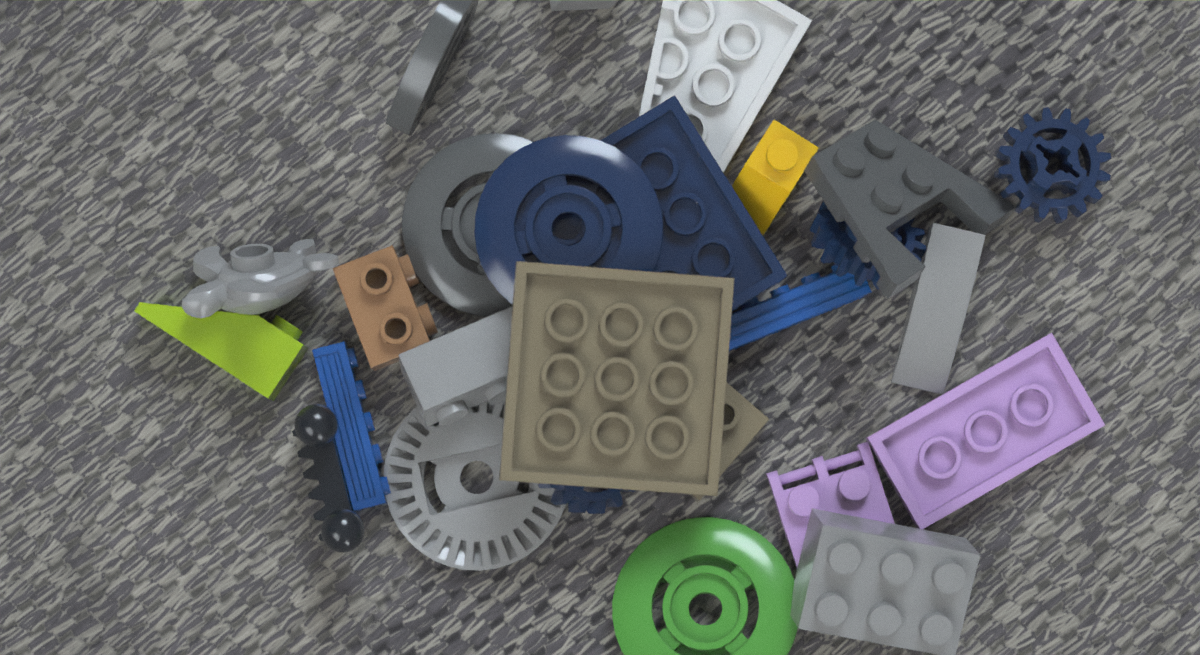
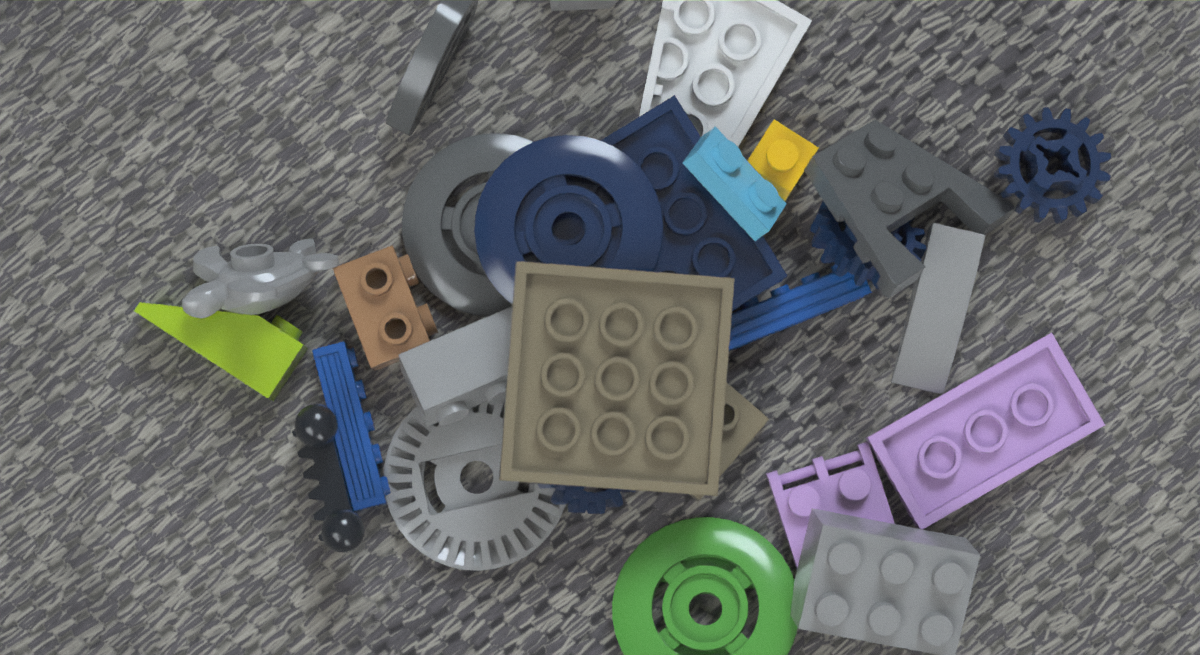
(735, 183): none -> medium azure plate

